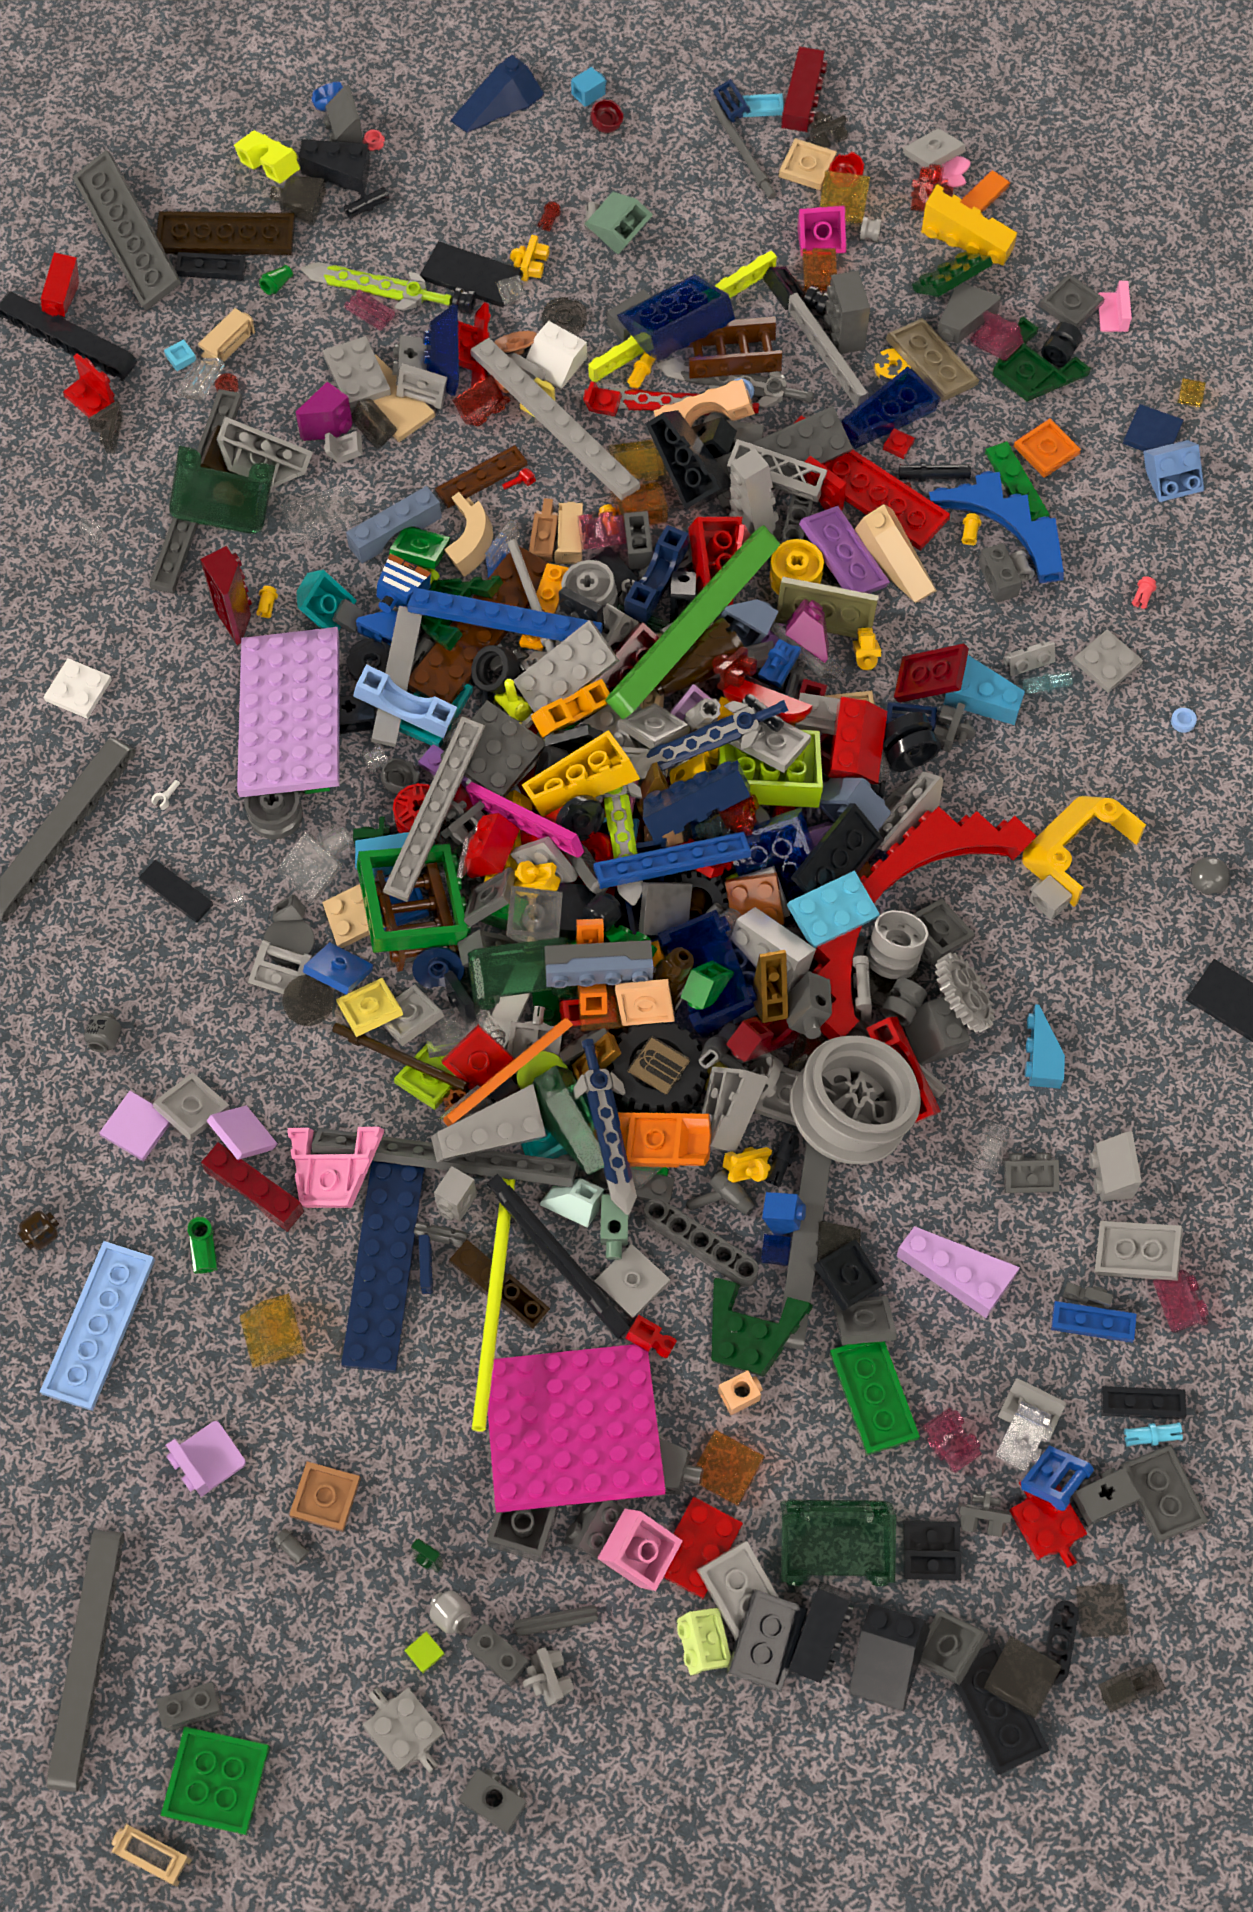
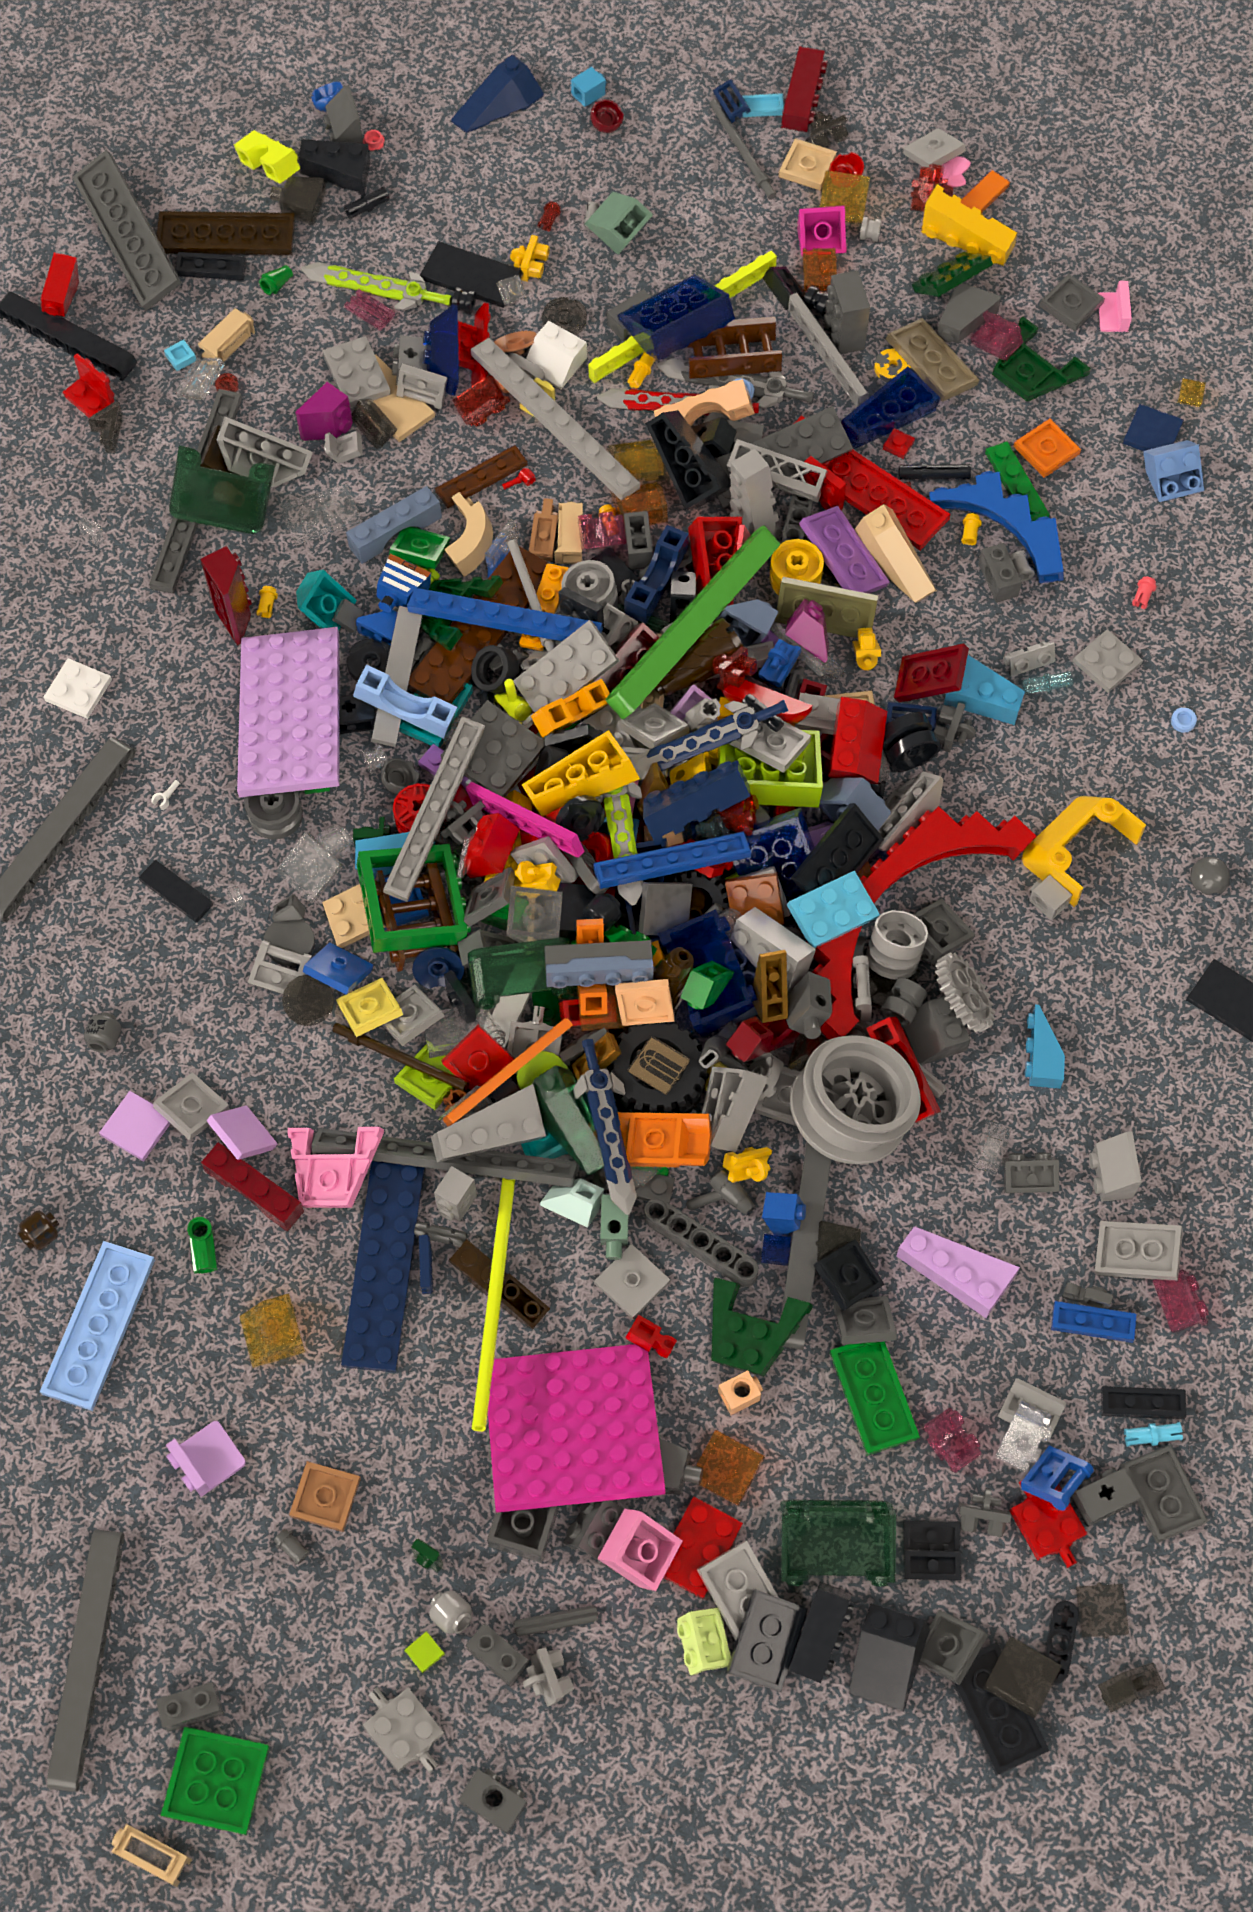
(559, 1256): black piece -> none
(602, 400): red bracket -> none
(782, 1159): black pin -> none
(1061, 344): black wheel -> none

